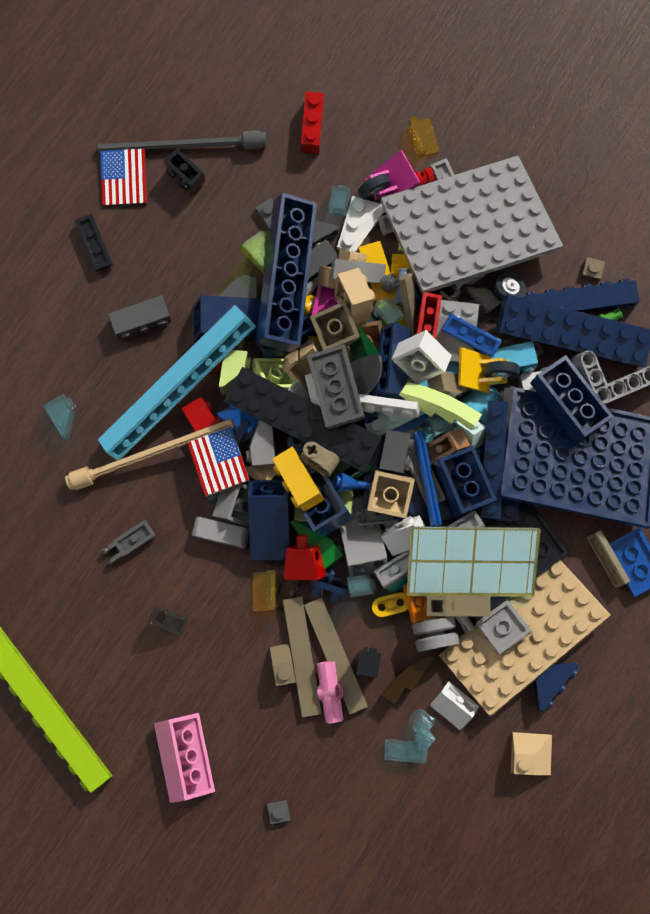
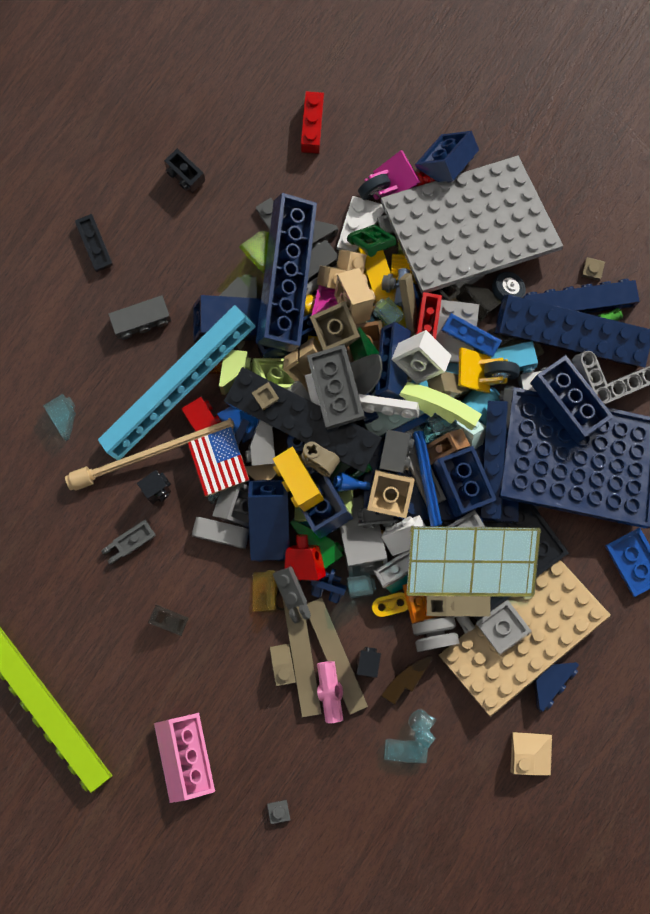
(125, 163): flag -> none
(155, 487): none -> black brick
(265, 396): none -> dark tan plate
(292, 594): none -> dark grey hinge
(339, 200): clear light blue brick -> none
(373, 271): light grey tile -> none
(375, 236): none -> dark green plate
(423, 136): clear yellow panel -> none
(448, 156): none -> dark blue slope
(454, 705): white panel -> none
(608, 559): dark tan tile -> none

